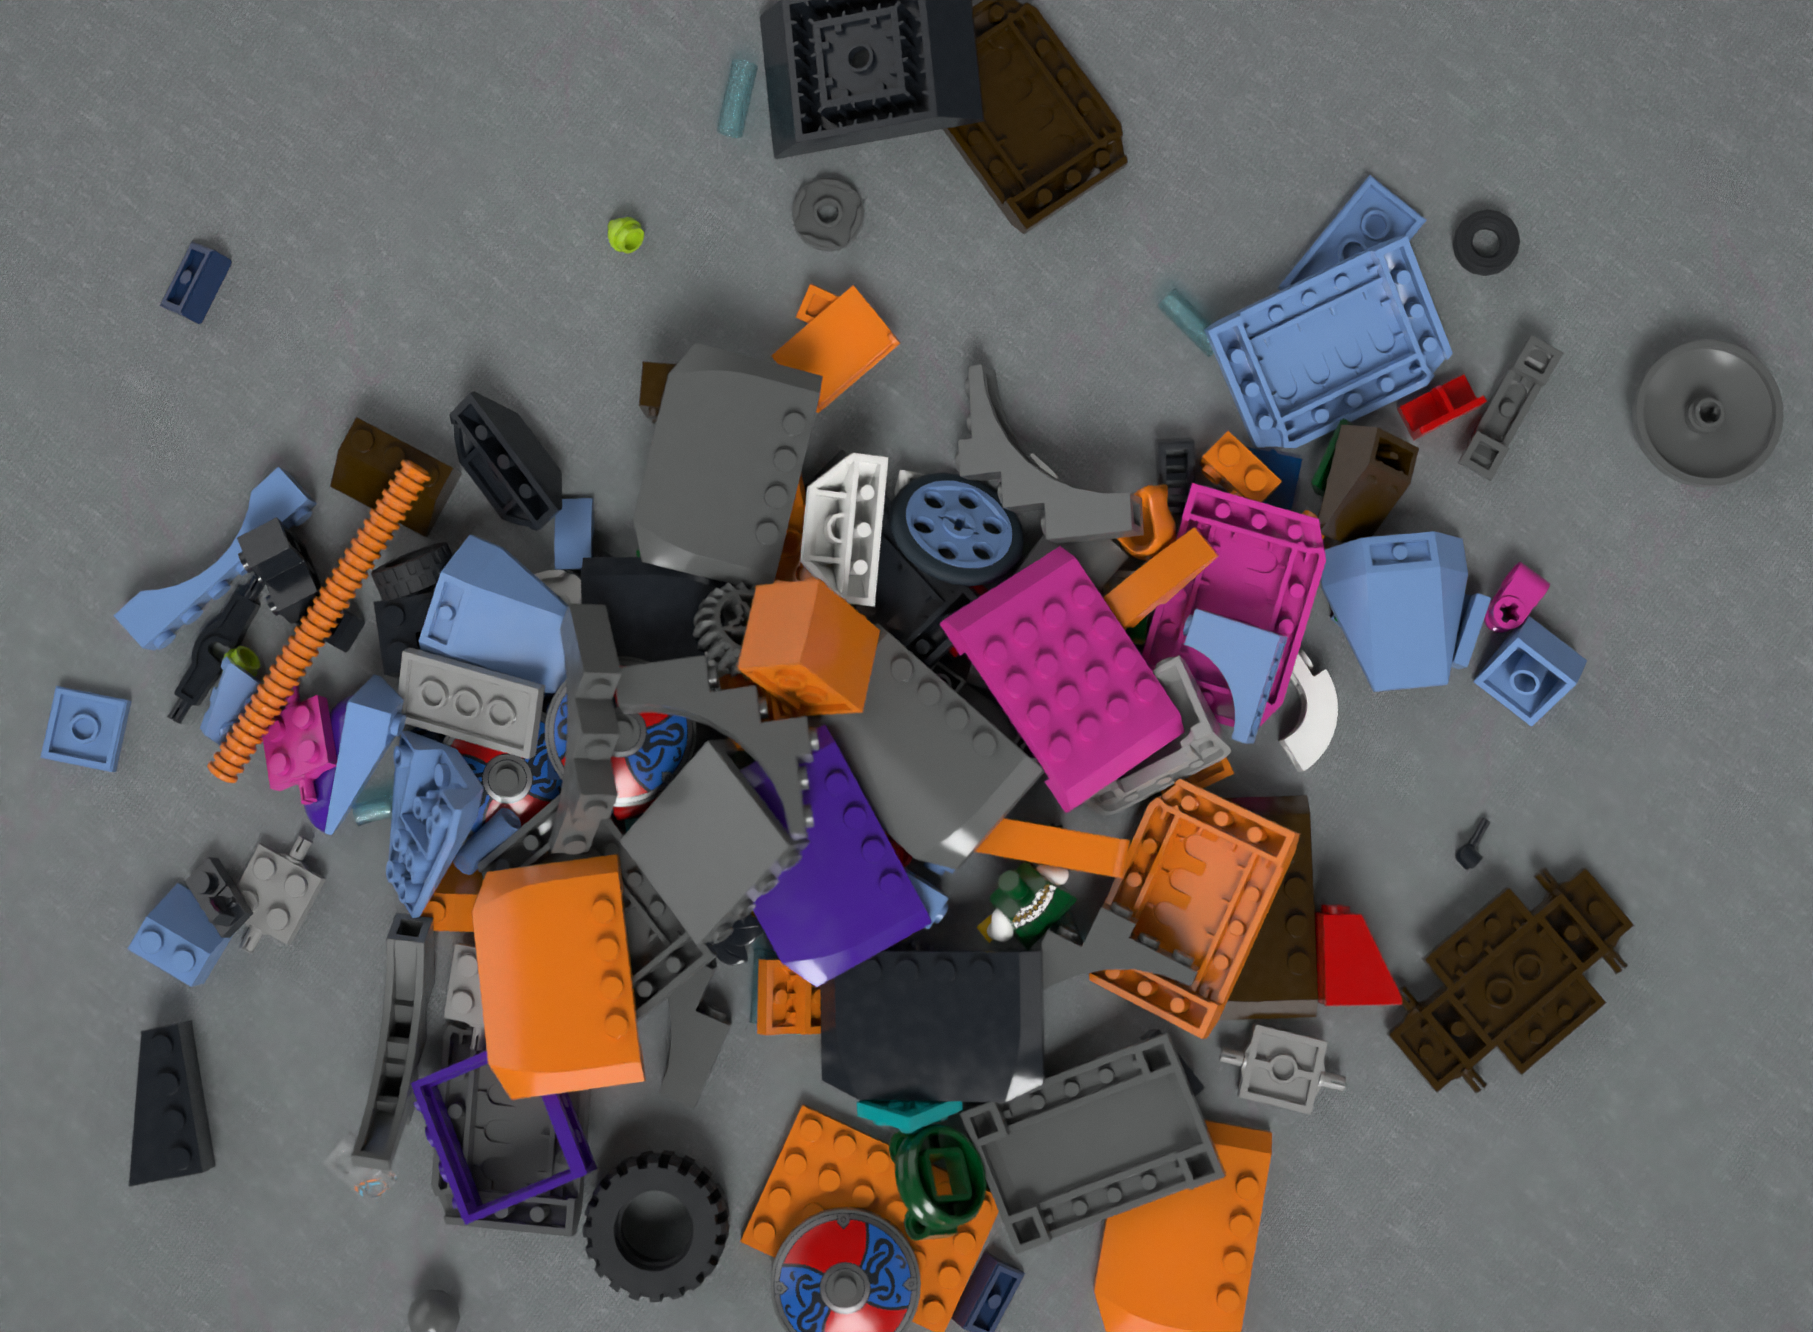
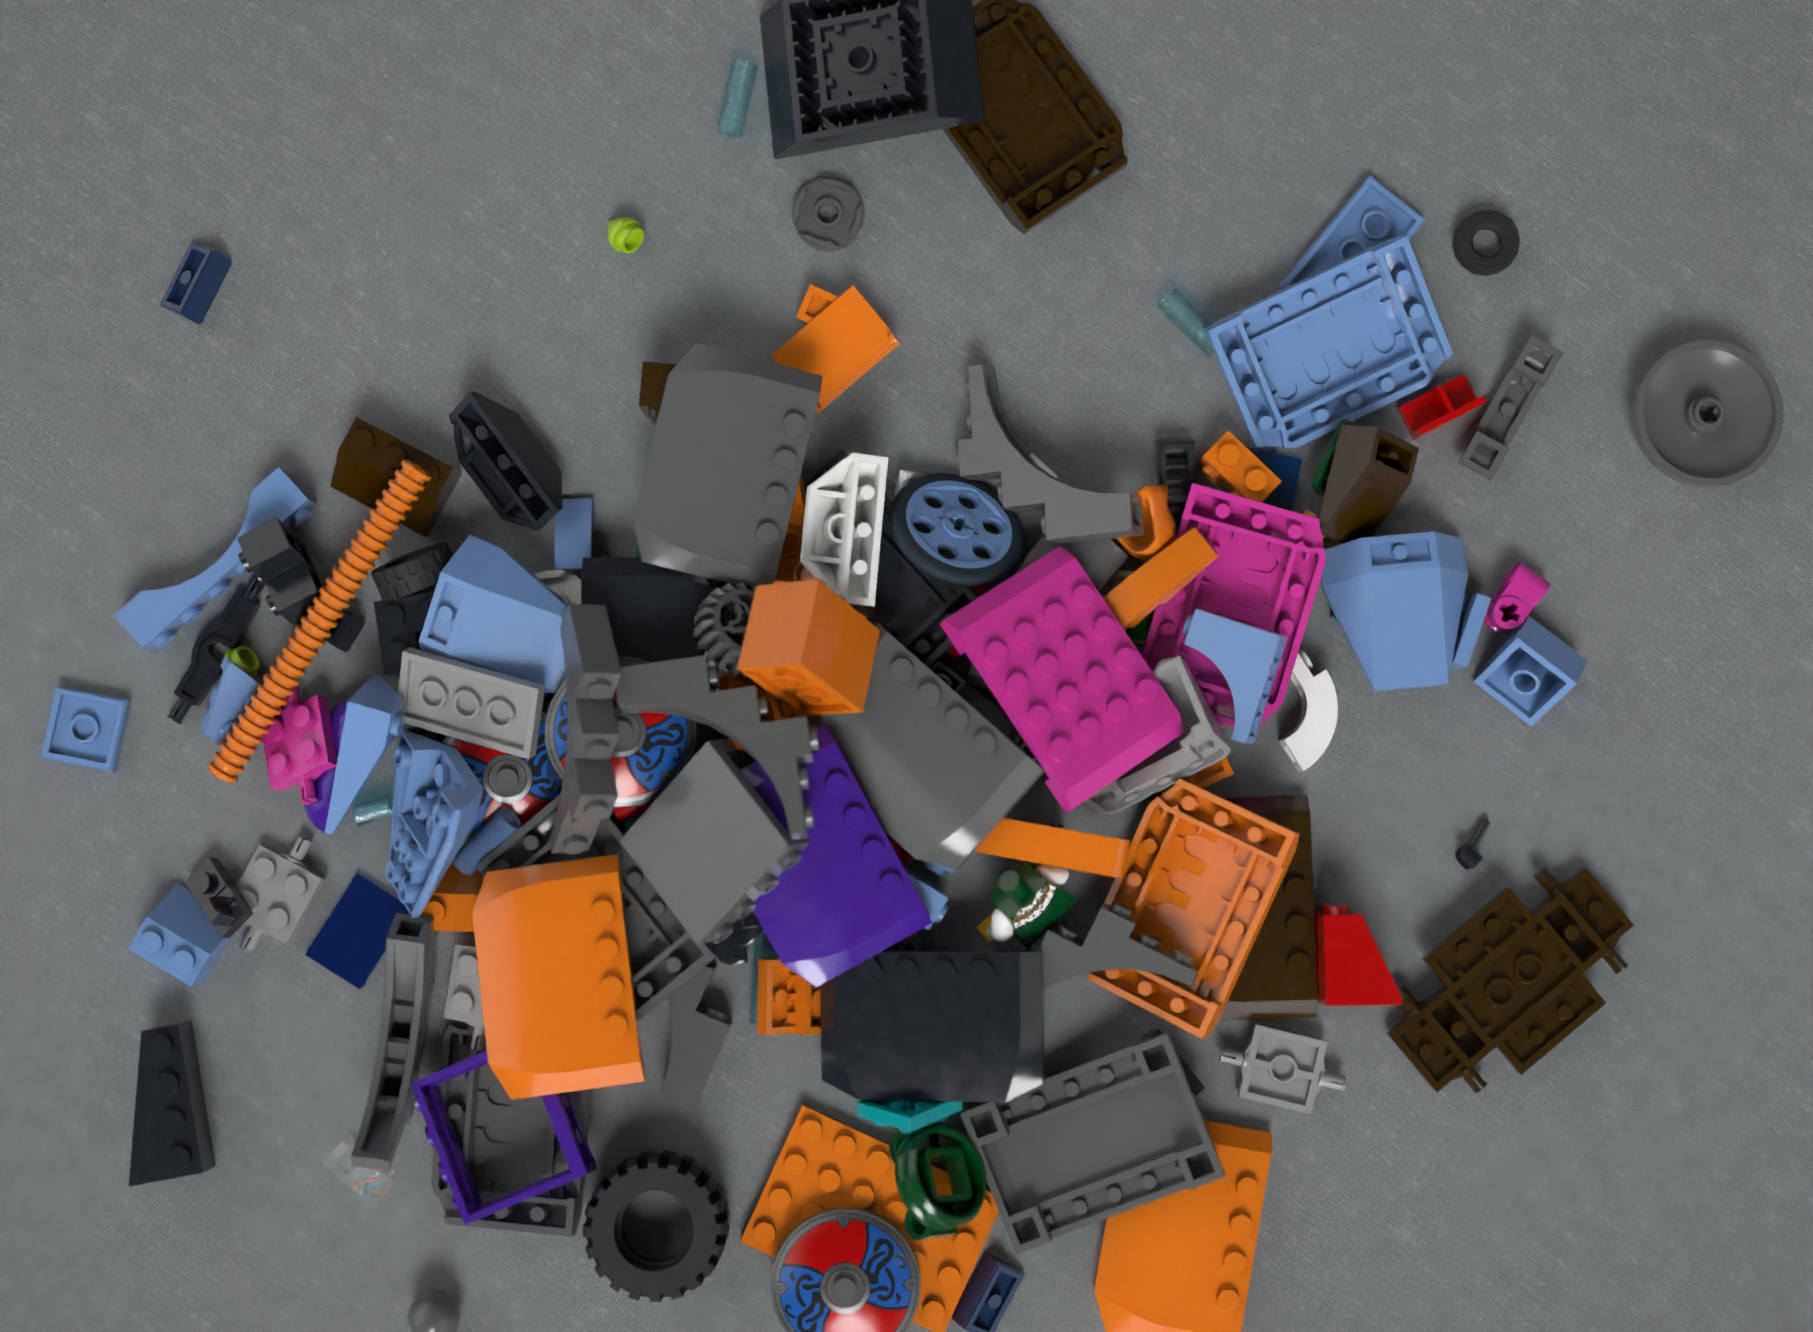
(356, 931): none -> clear blue piece

